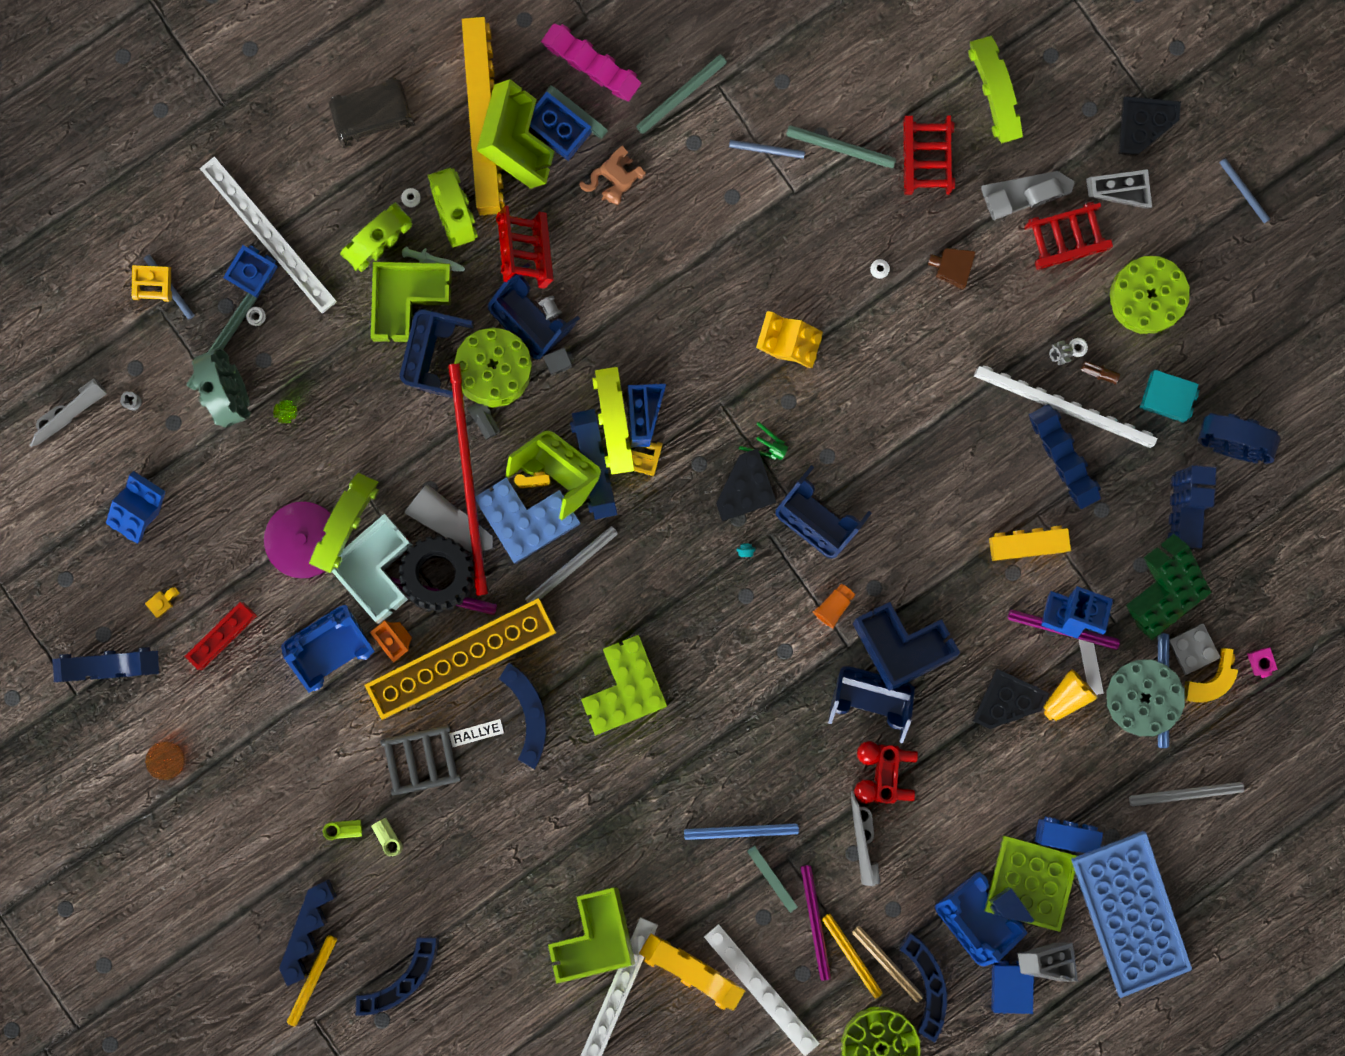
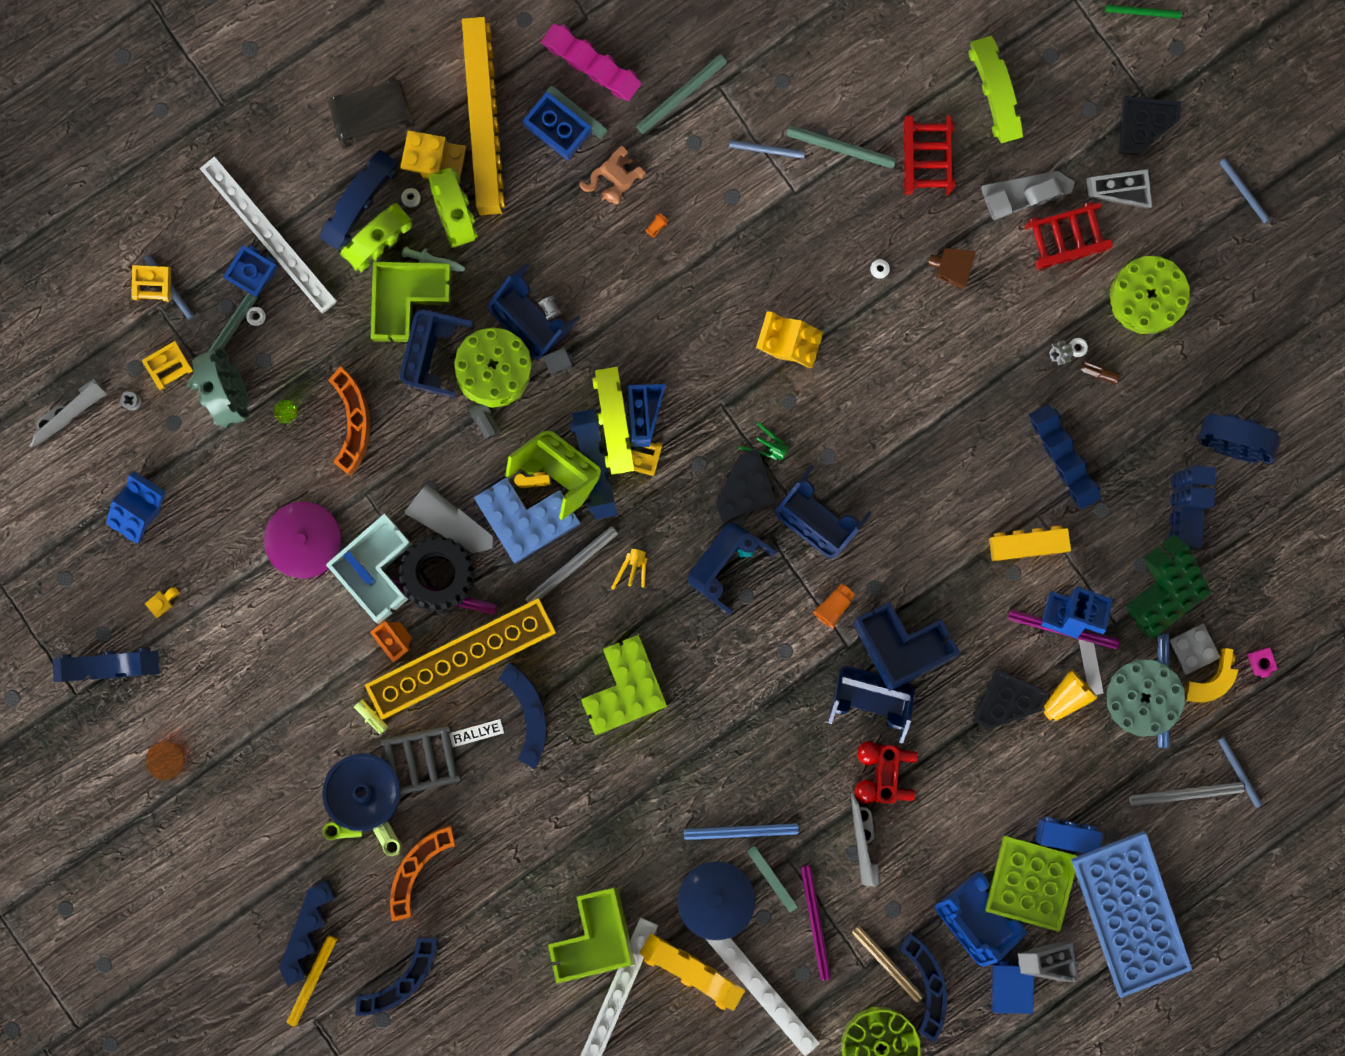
(164, 359): none -> yellow plate
(221, 636): red brick -> none
(325, 647): blue windscreen -> none
(342, 522): lime brick -> none
(357, 421): none -> orange brick
(358, 198): none -> dark blue brick
(359, 568): none -> blue tile
(361, 792): none -> dark blue dish
(371, 716): none -> yellowish green axle
(412, 863): none -> orange brick
(431, 154): none -> yellow bracket
(456, 379): red piece -> none
(507, 138): lime piece -> none
(539, 240): red fence -> none
(636, 558): none -> yellow plant
(656, 225): none -> orange pin
(704, 573): none -> dark blue windscreen
(716, 901): none -> dark blue dish
(852, 956): yellow axle -> none
(1009, 906): dark blue slope -> none
(1073, 409): white plate -> none
(1143, 11): none -> green bar
(1169, 396): teal brick -> none
(1240, 772): none -> sand blue bar

